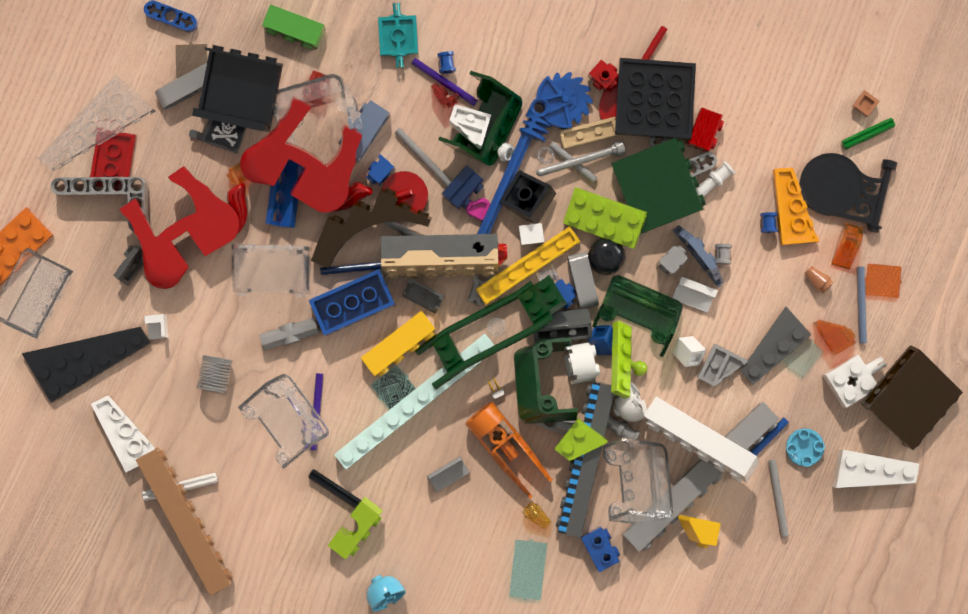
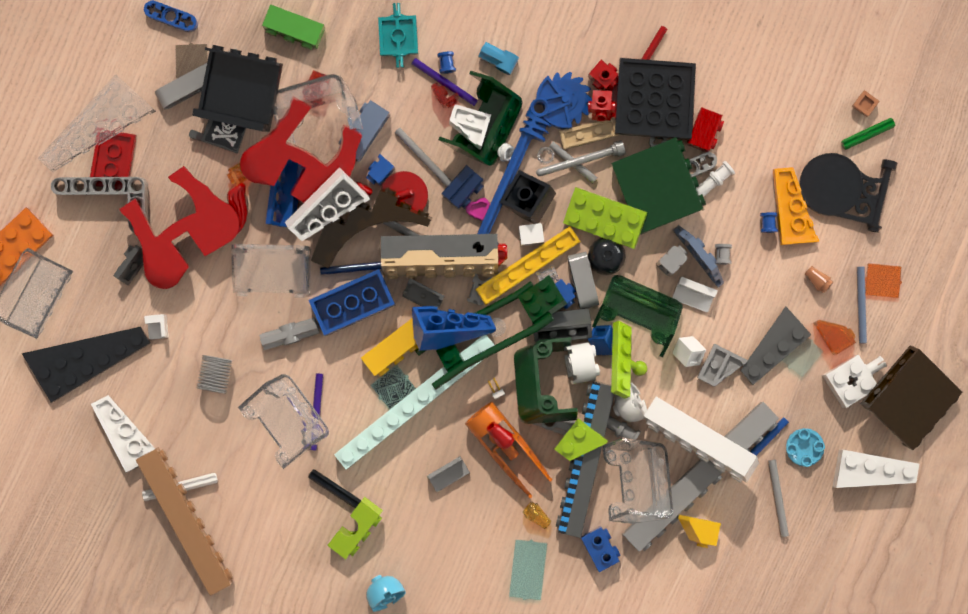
(326, 205): none -> white wedge
(440, 329): none -> blue wedge
(500, 435): none -> red cone
(503, 60): none -> dark azure piece
(601, 105): none -> red brick
(847, 245): clear orange slope -> none

